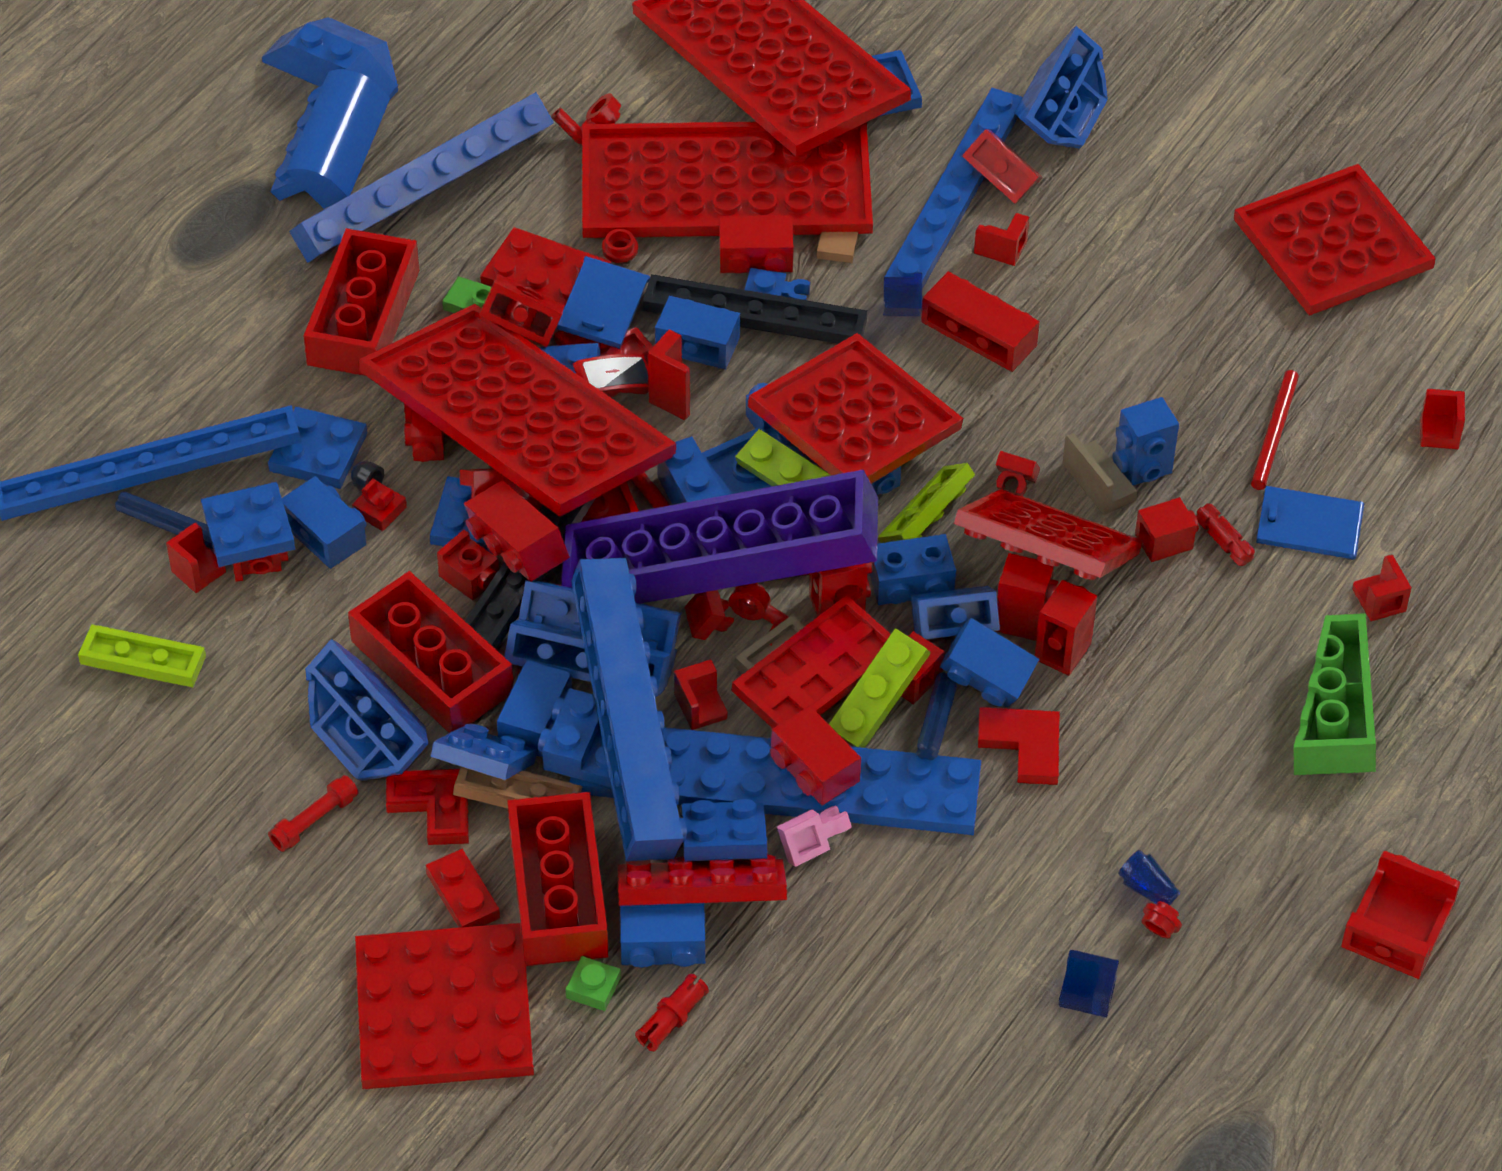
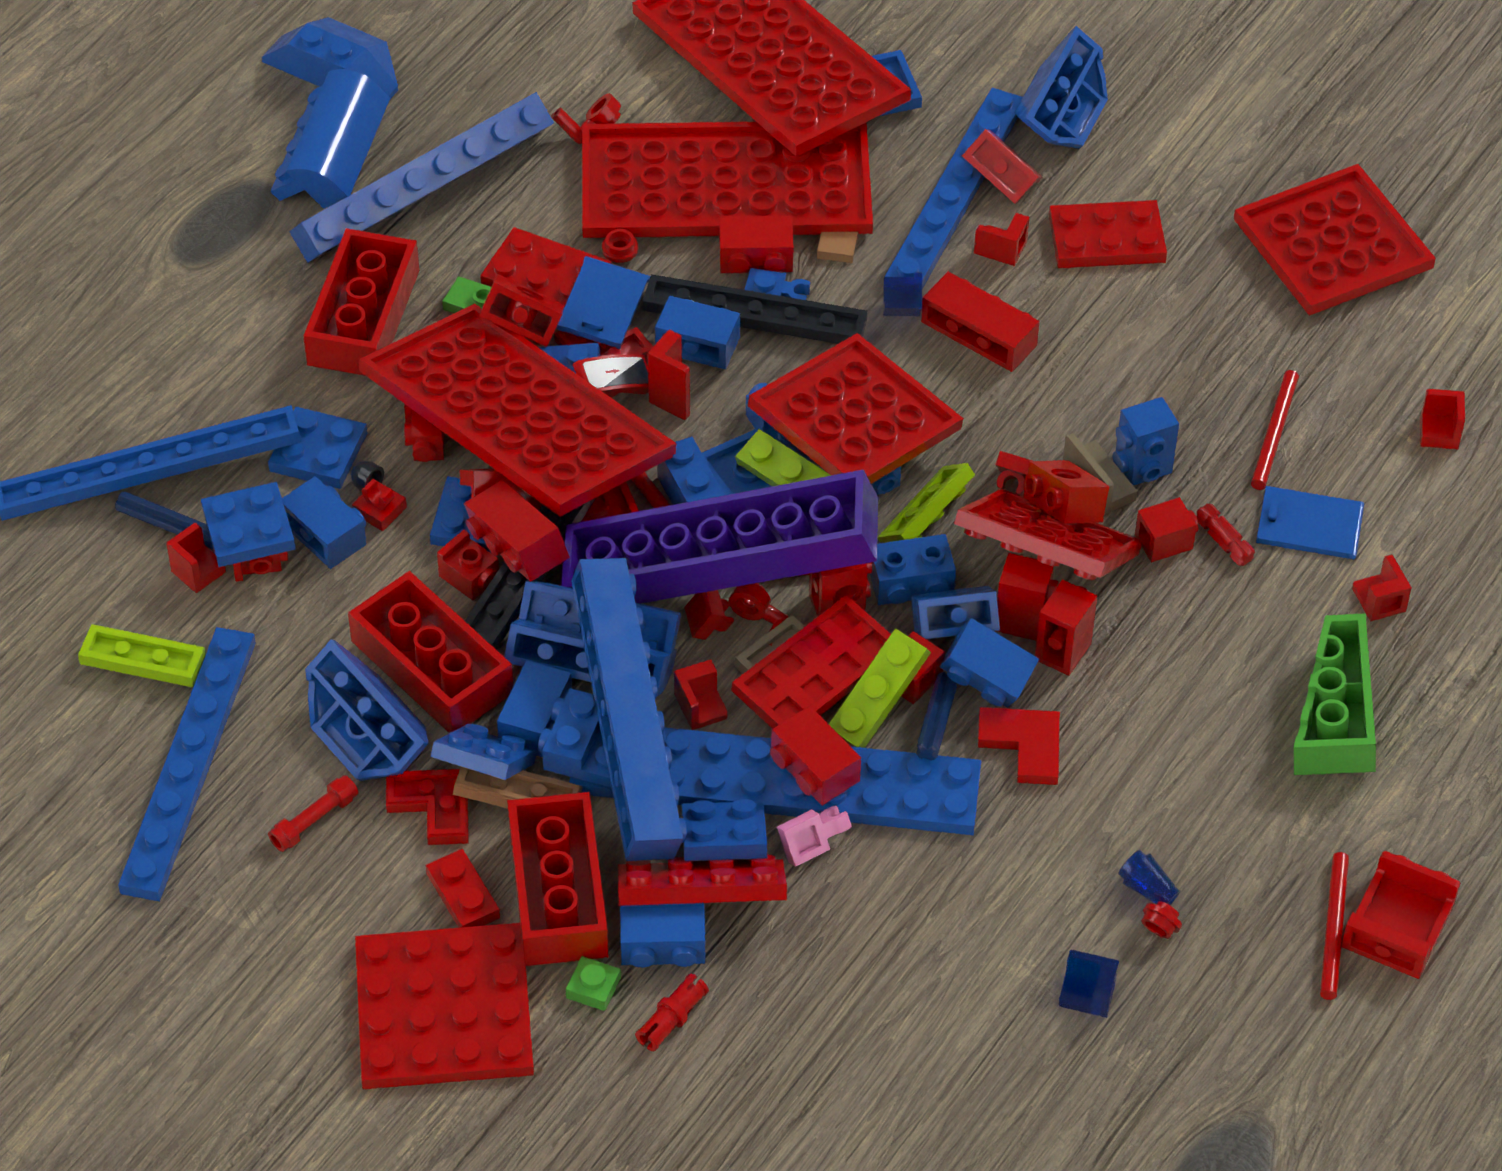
(187, 765): none -> blue plate
(1066, 491): none -> red brick
(1107, 234): none -> red plate
(1334, 926): none -> red bar

